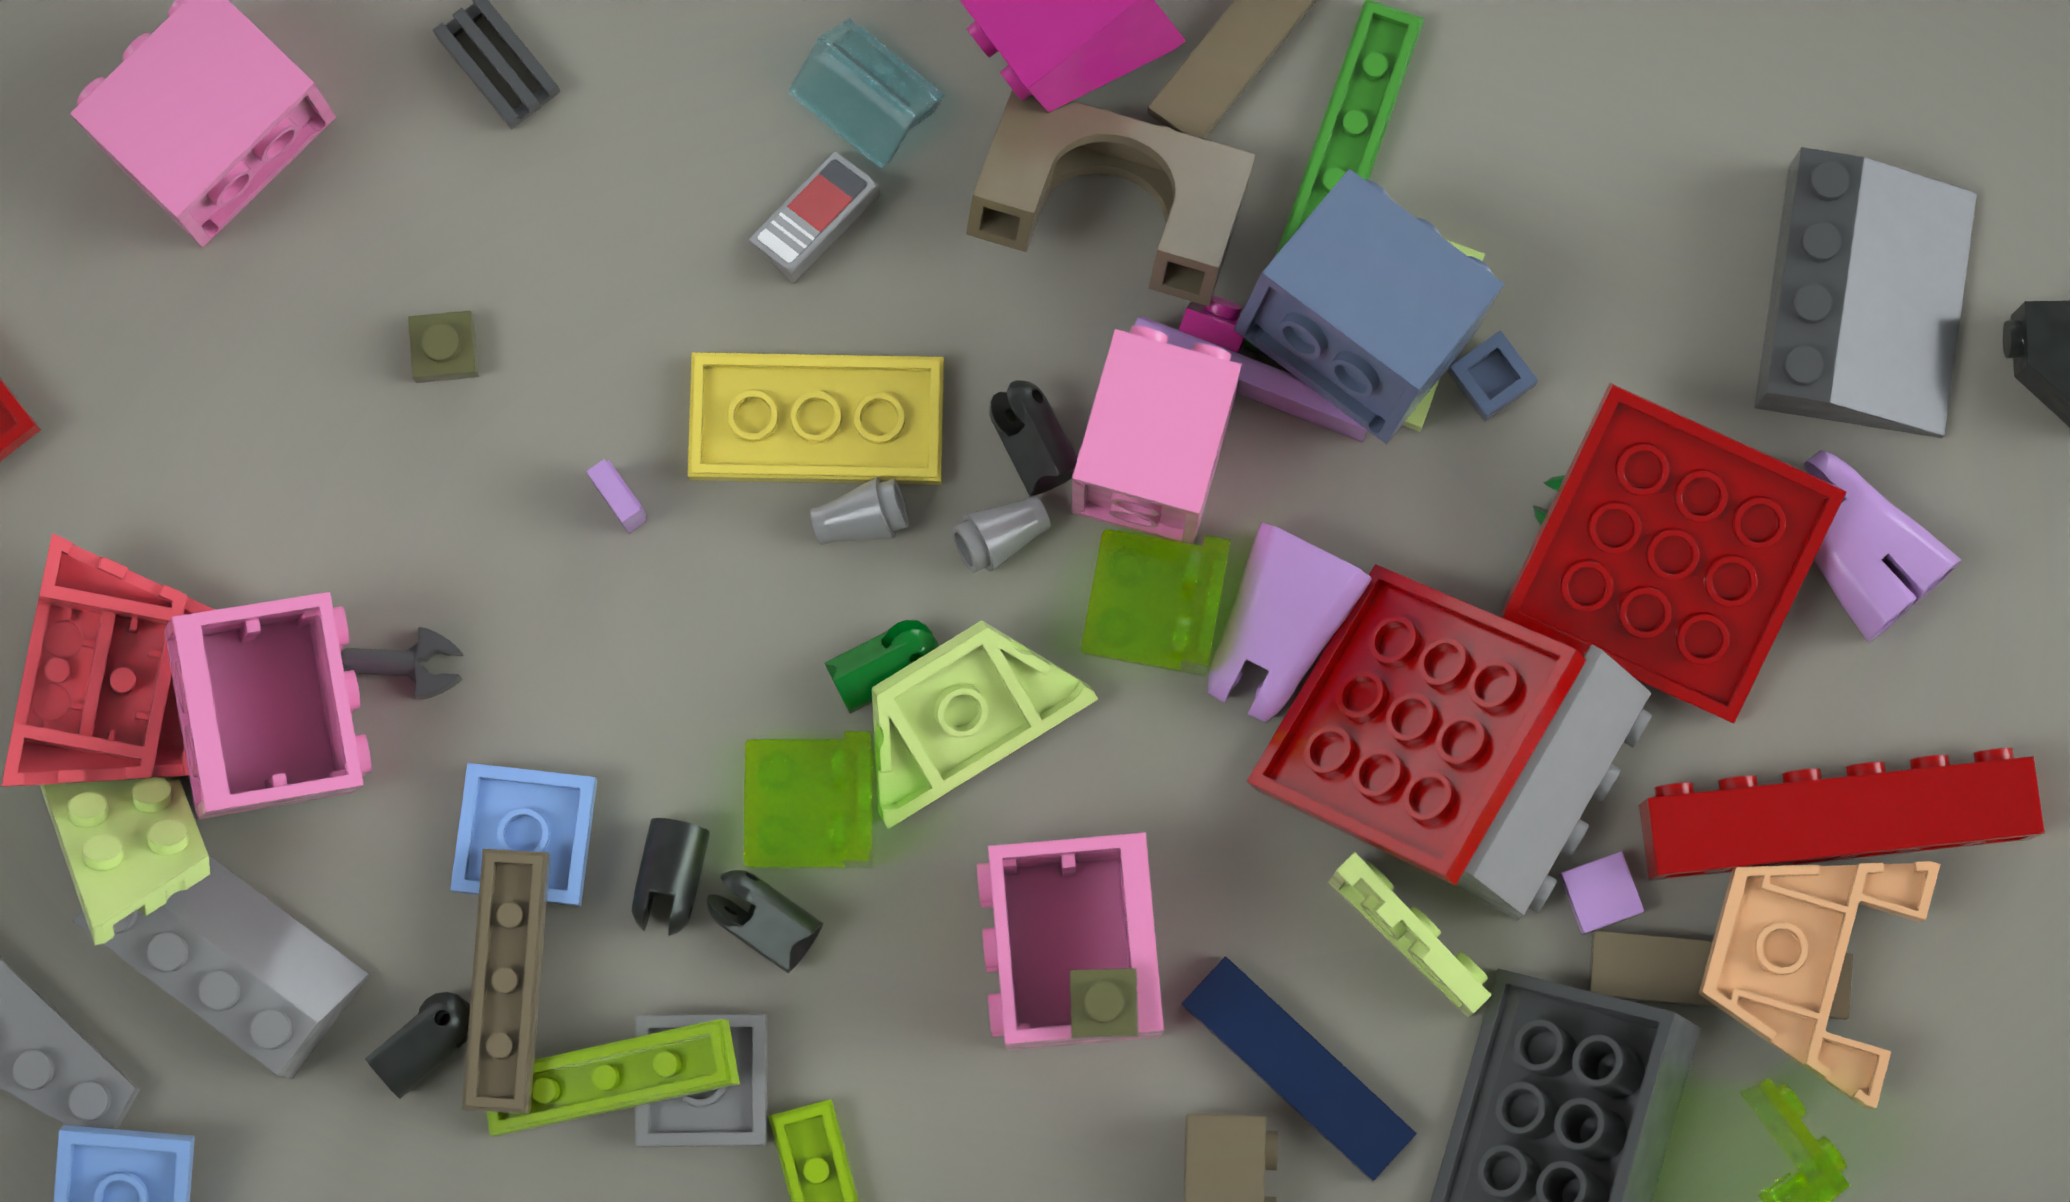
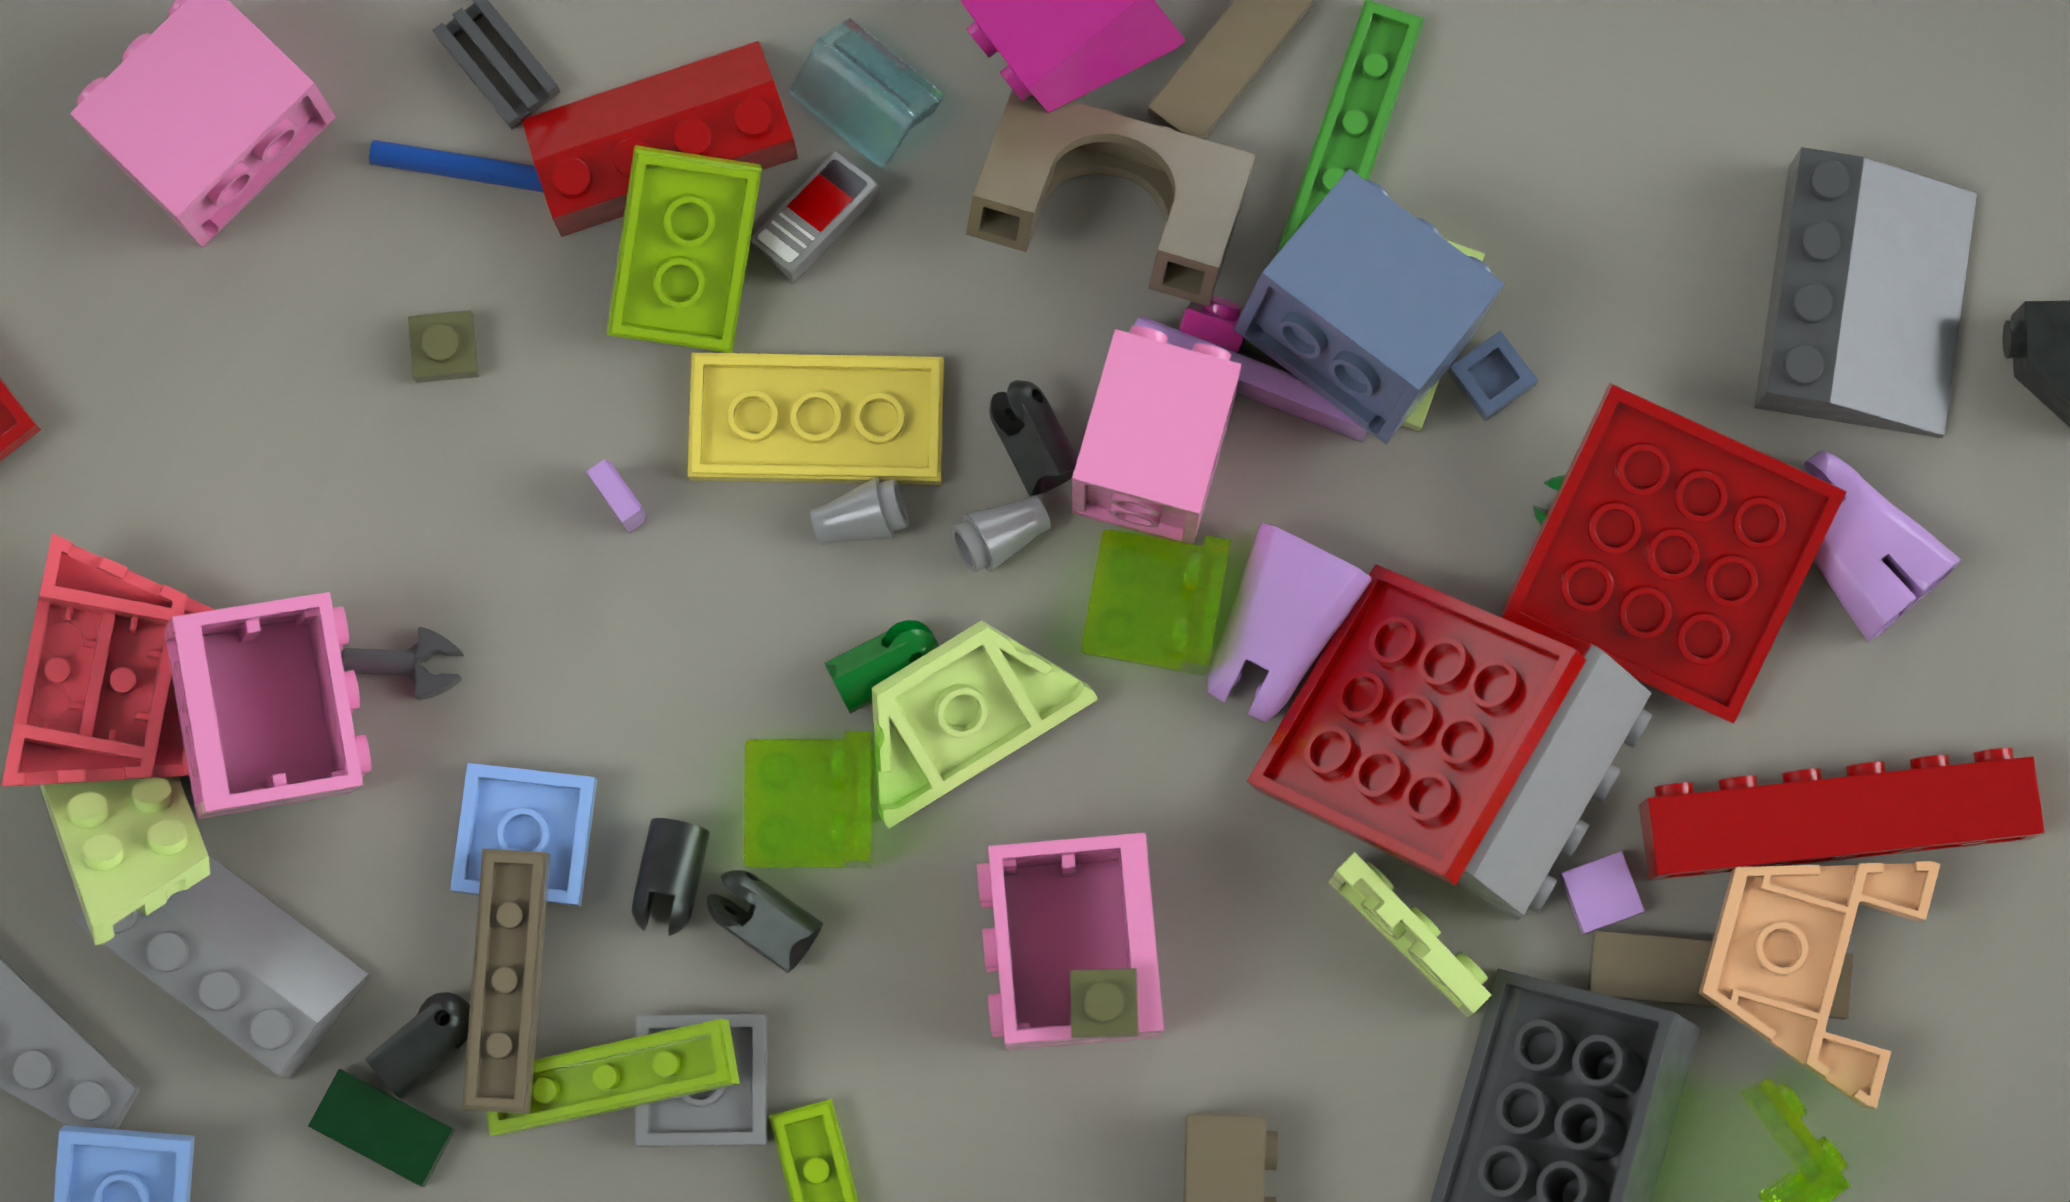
(381, 1127): none -> dark green tile
(454, 165): none -> blue bar
(683, 249): none -> lime tile
(703, 108): none -> red slope
(1299, 1069): dark blue tile -> none

